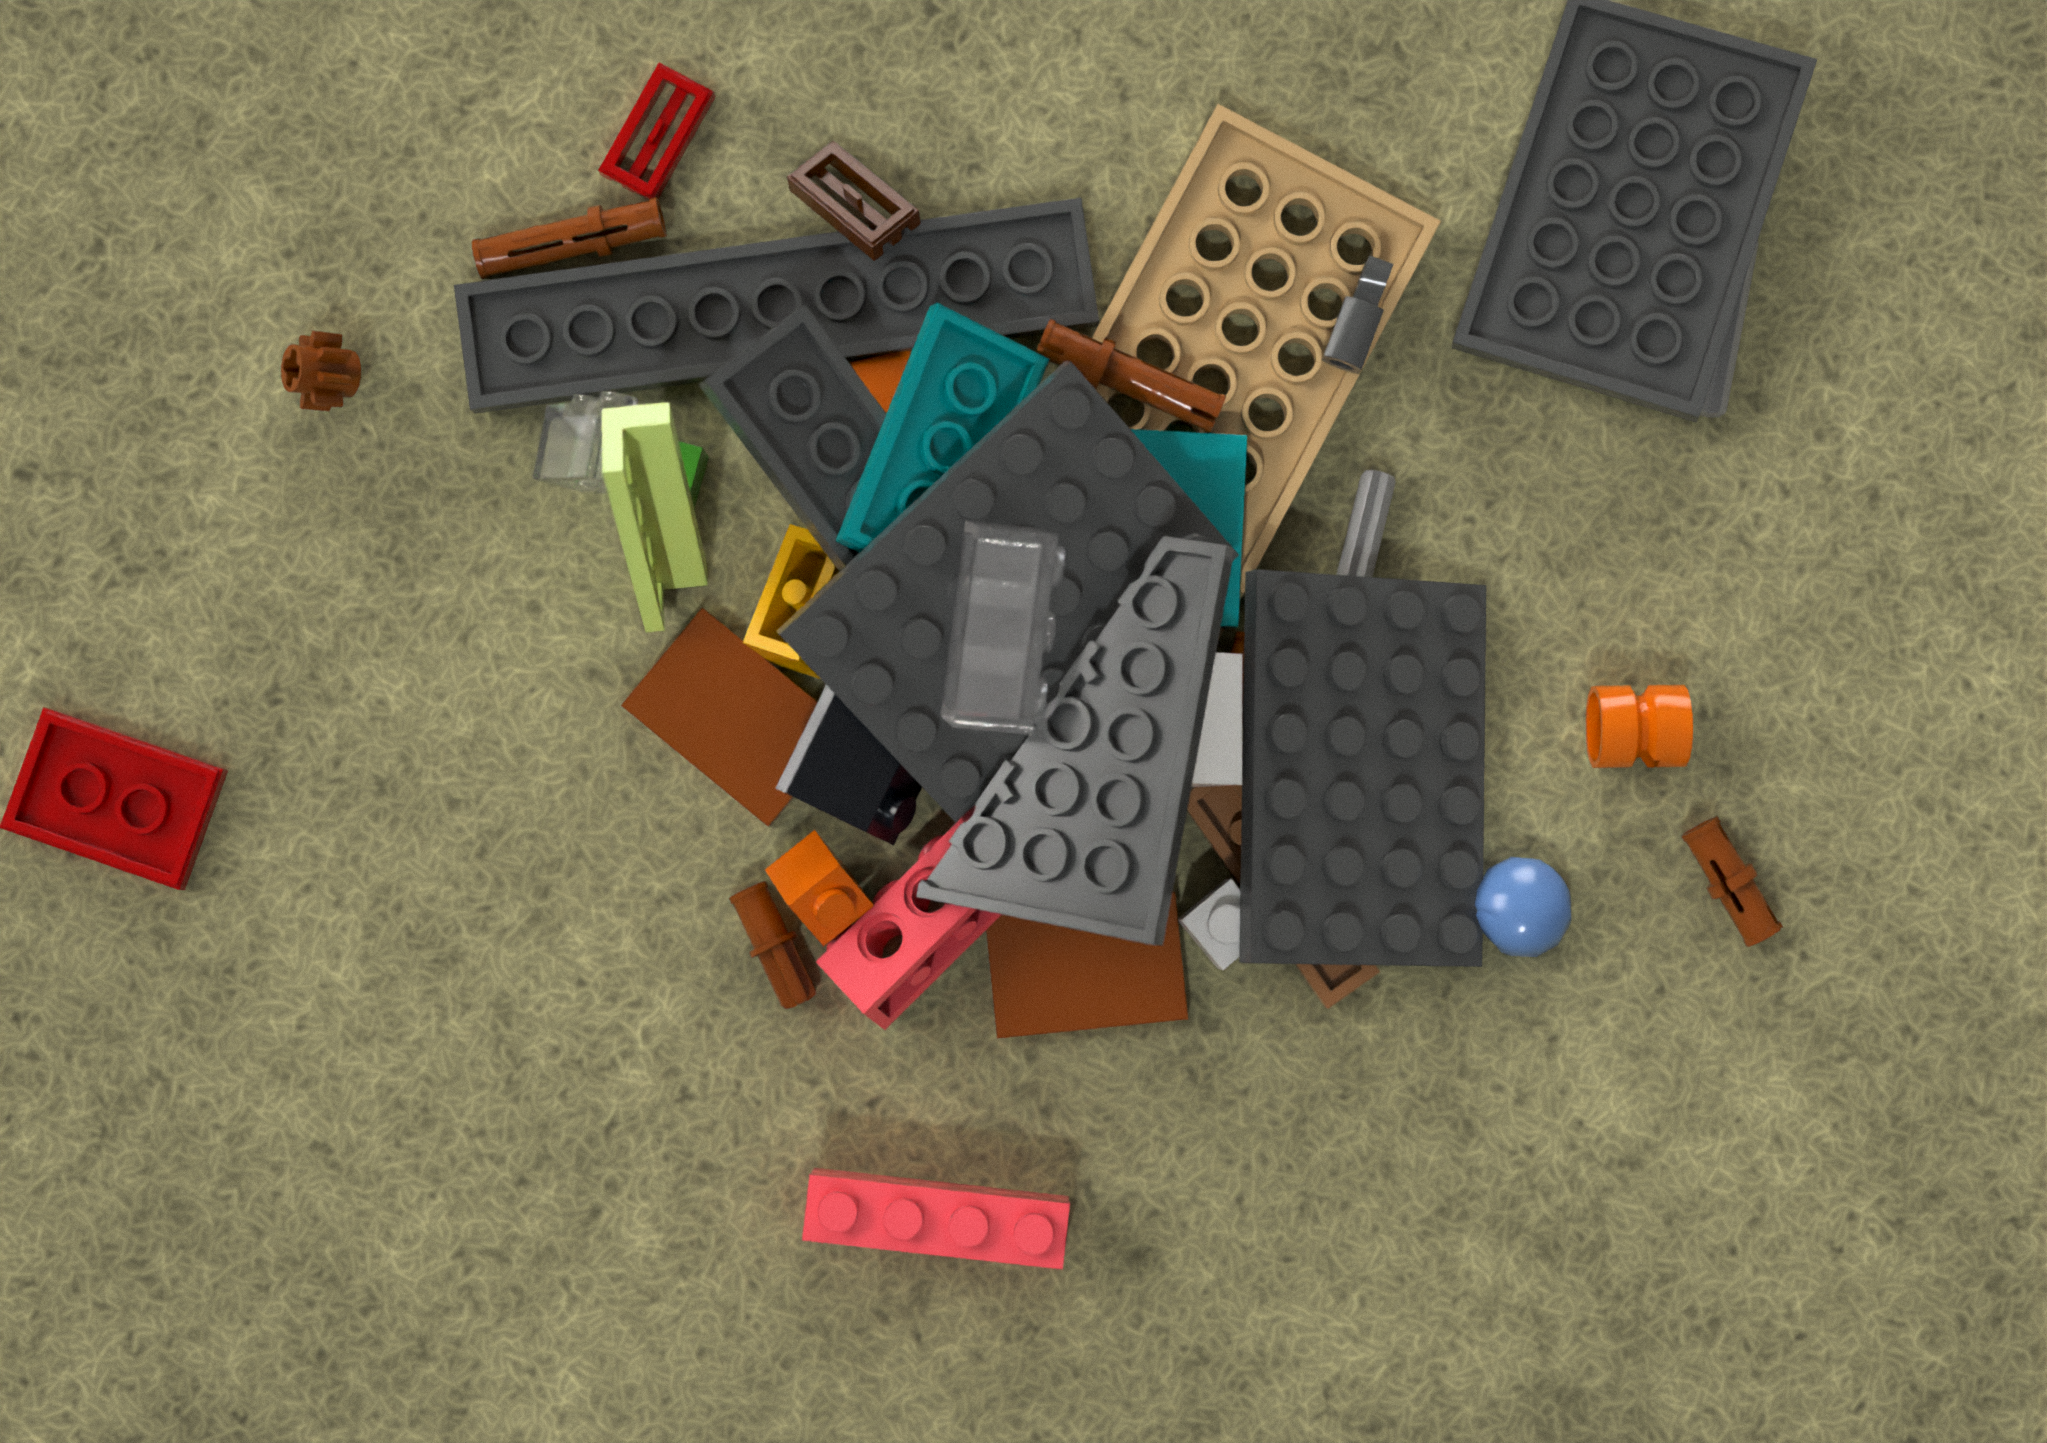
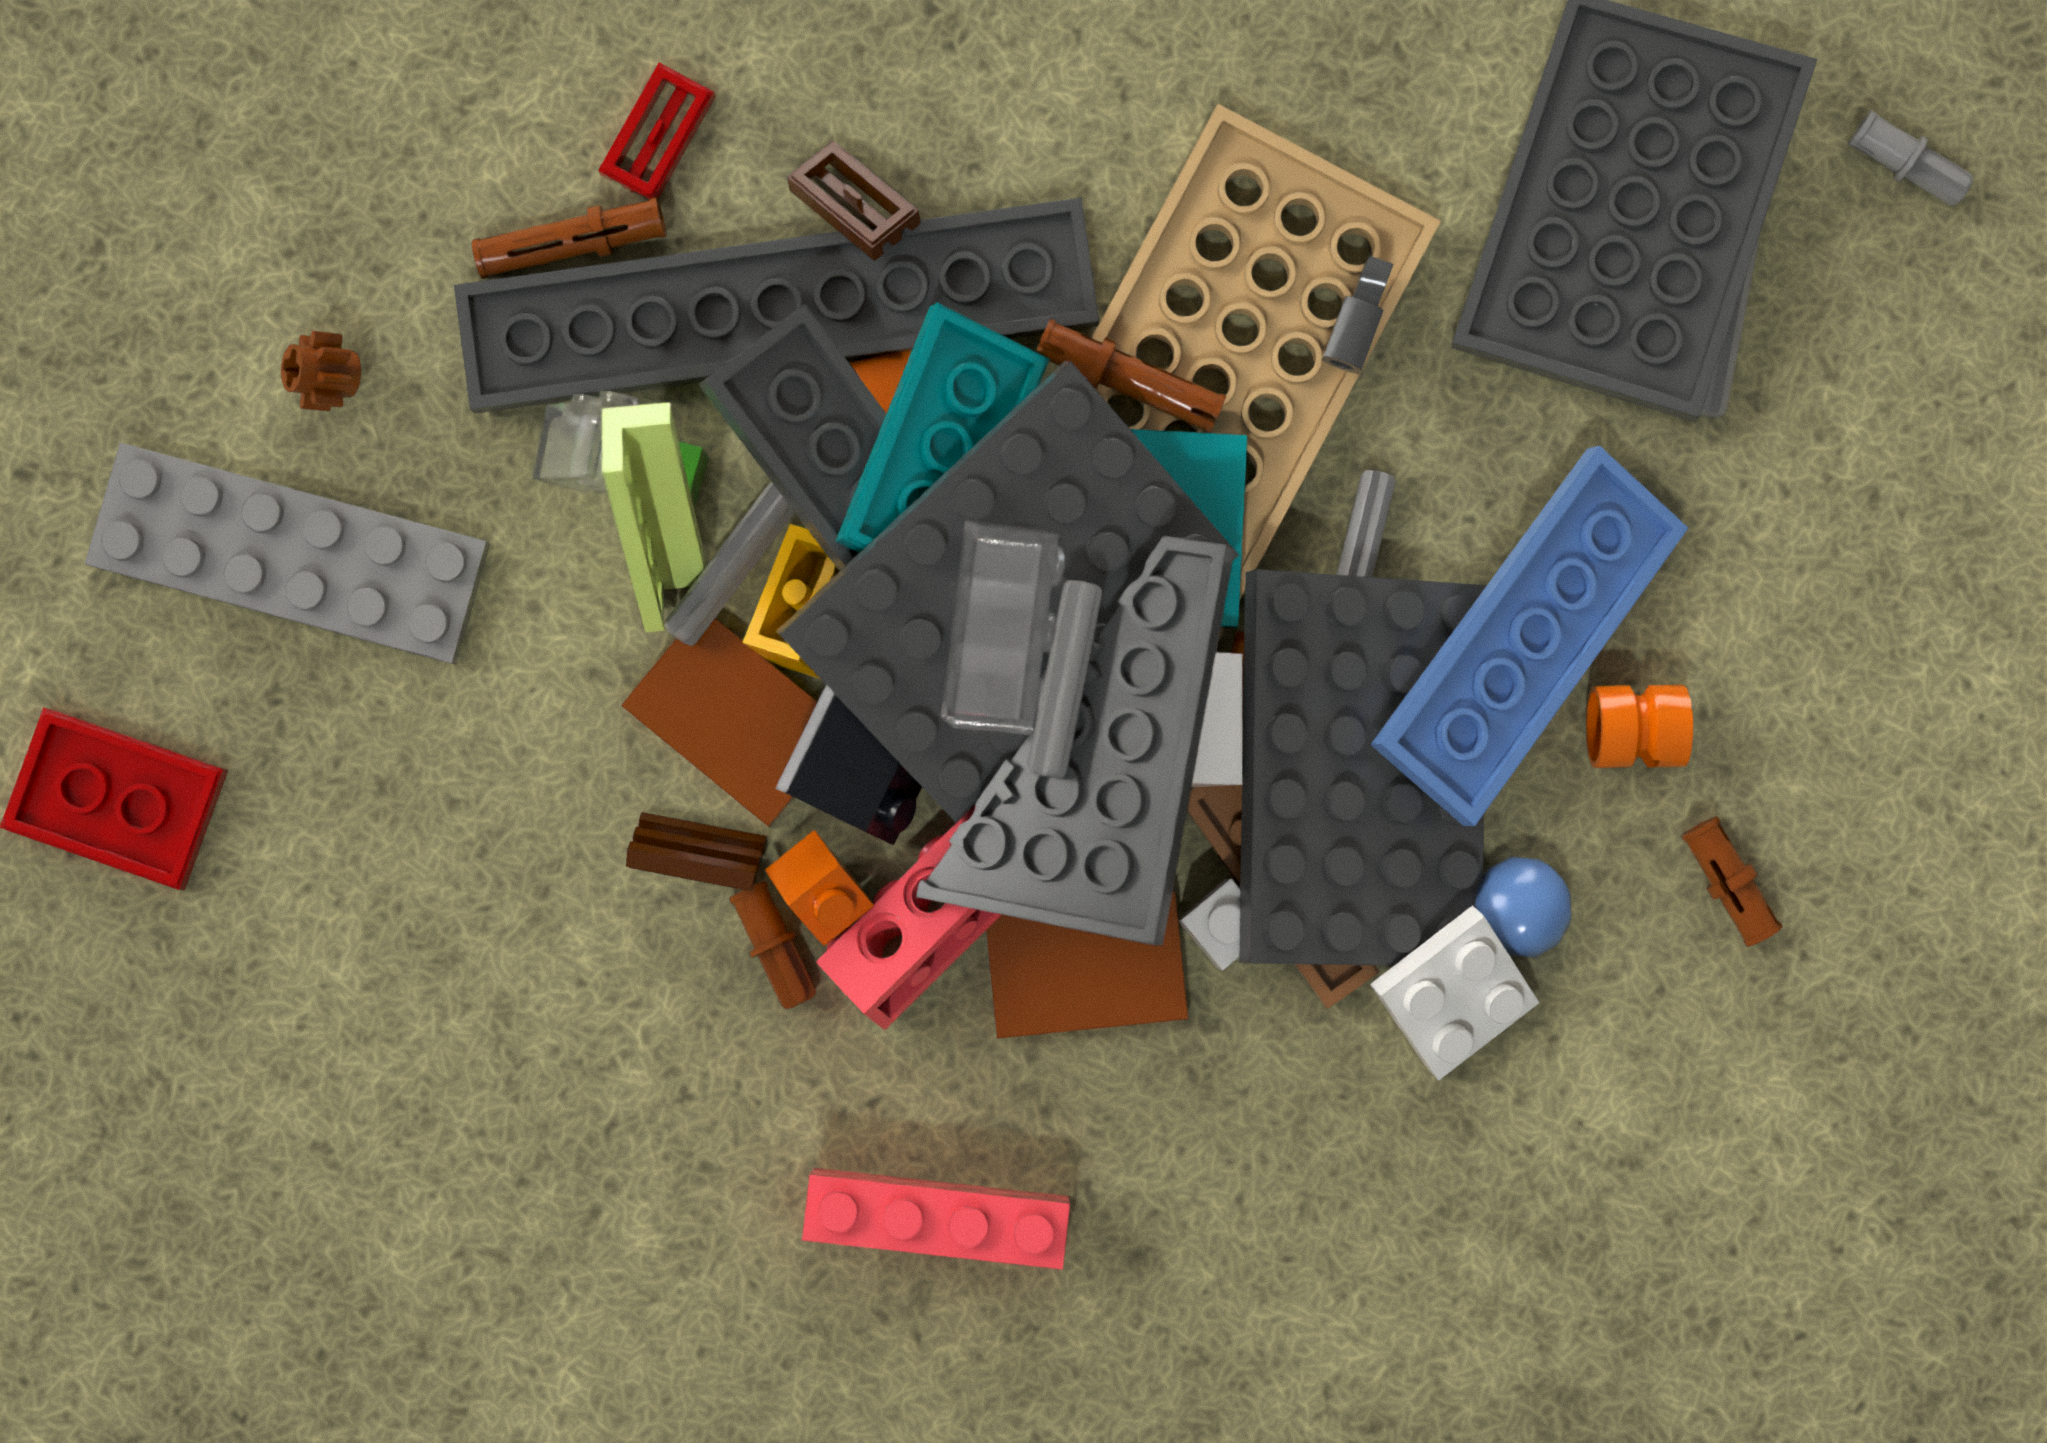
(287, 553): none -> light grey plate
(696, 851): none -> reddish brown tile
(729, 566): none -> light grey axle
(1064, 679): none -> light grey axle
(1455, 992): none -> white plate
(1530, 636): none -> medium blue plate
(1911, 159): none -> light grey axle

